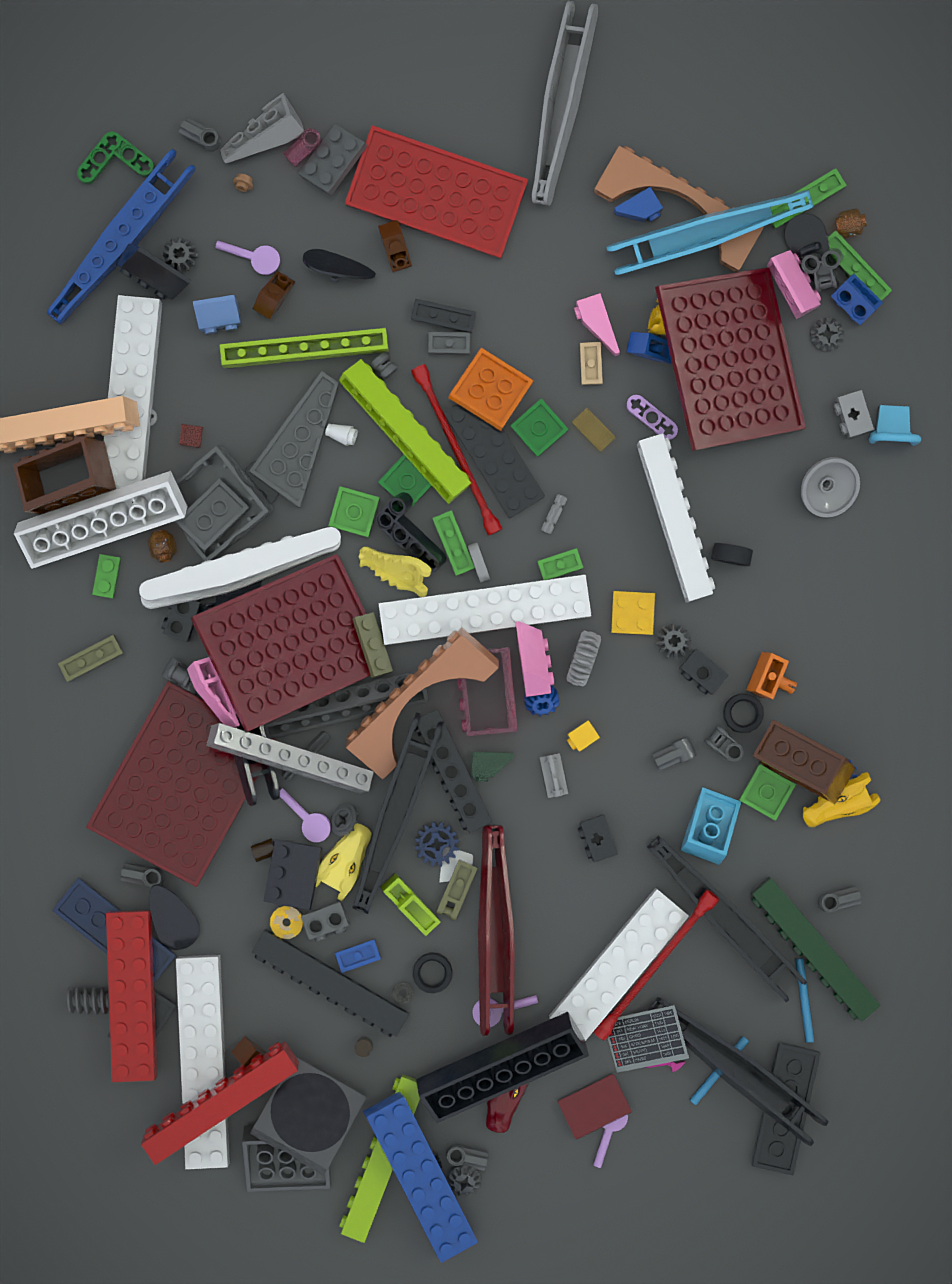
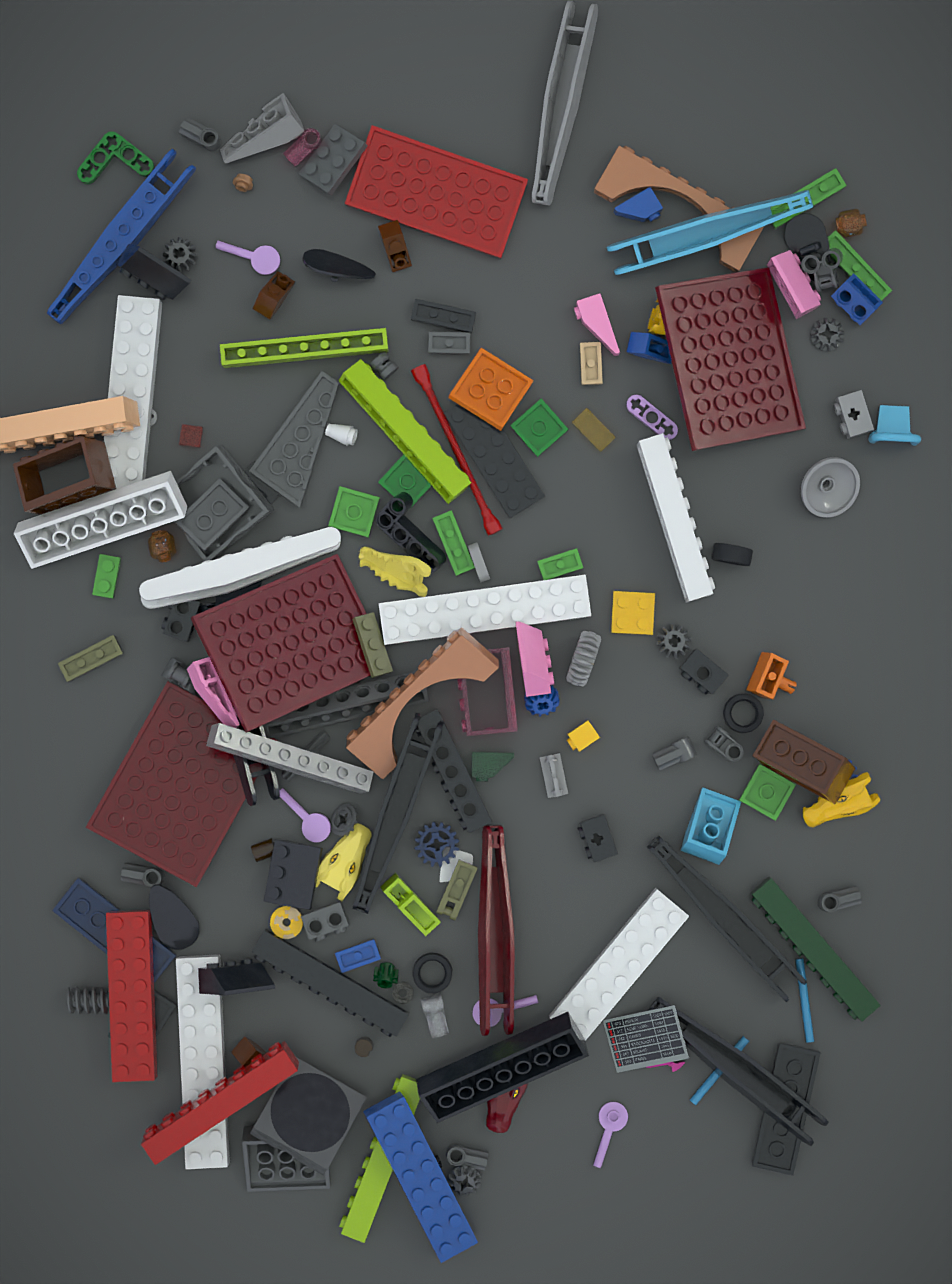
(217, 314): medium blue slope -> none
(234, 978): none -> black slope
(385, 975): none -> dark green gear
(434, 1011): none -> clear piece
(554, 514): light grey axle -> none
(594, 1107): dark red tile -> none
(706, 903): red hose -> none

